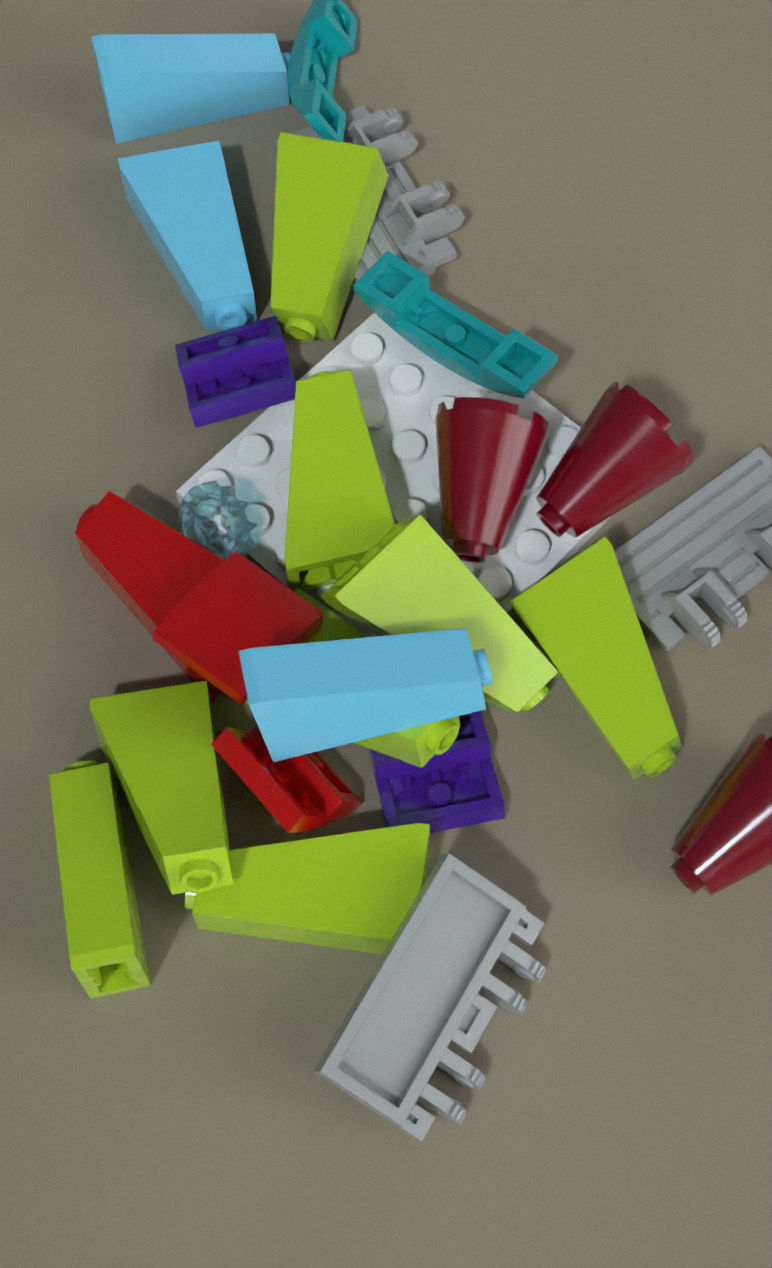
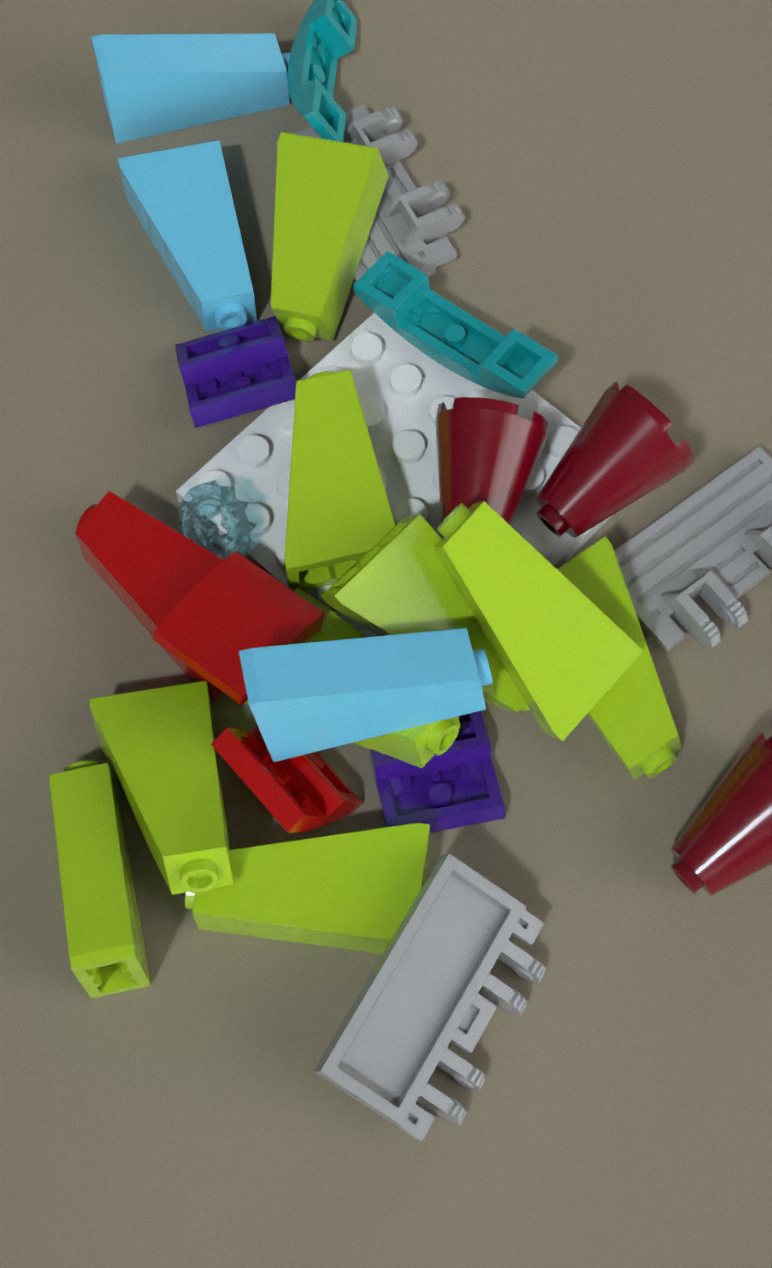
(537, 621): none -> lime slope

